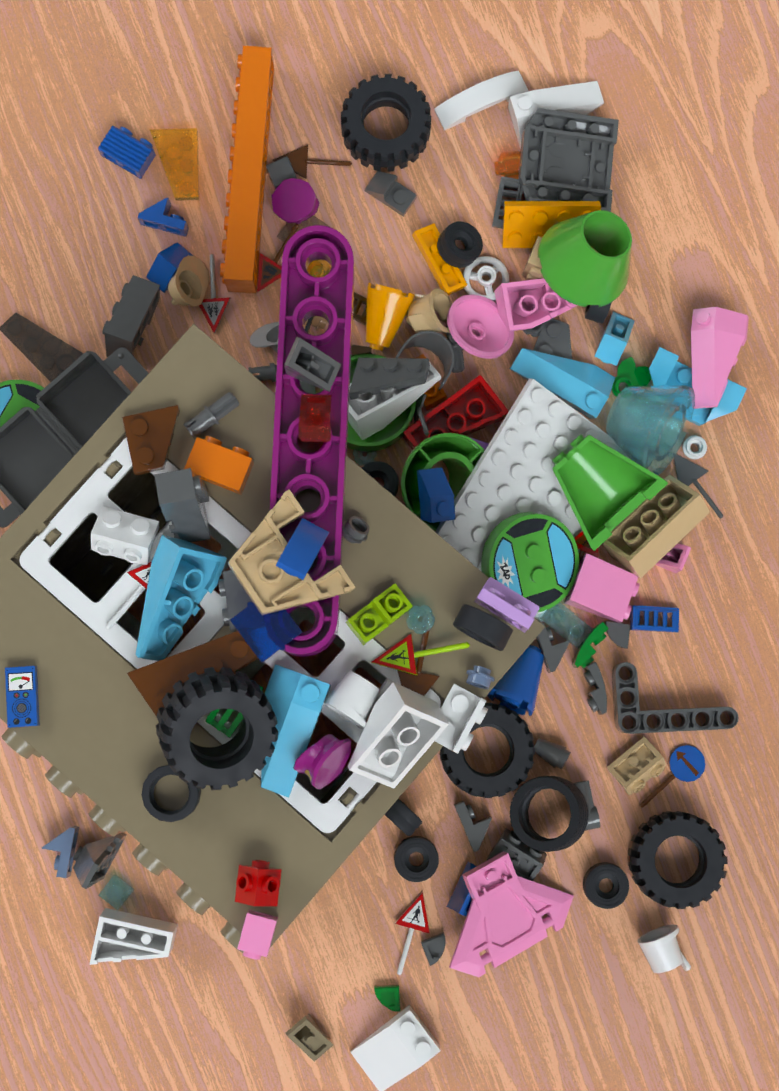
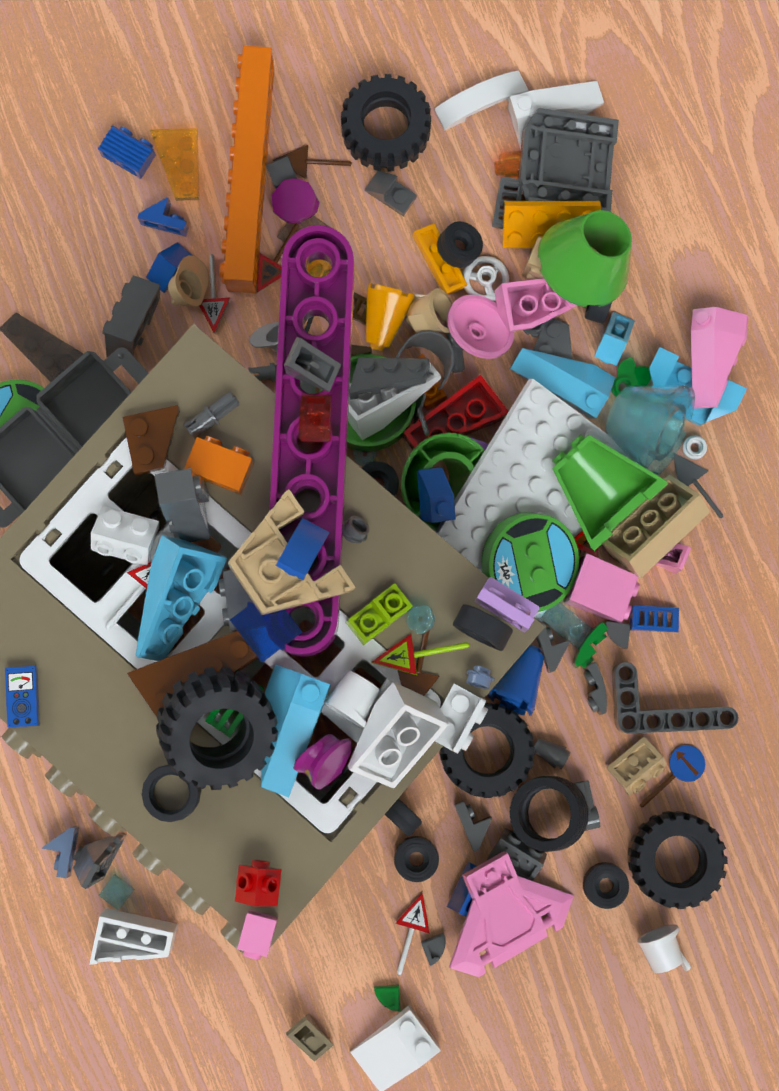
(319, 322): medium nougat plate -> none

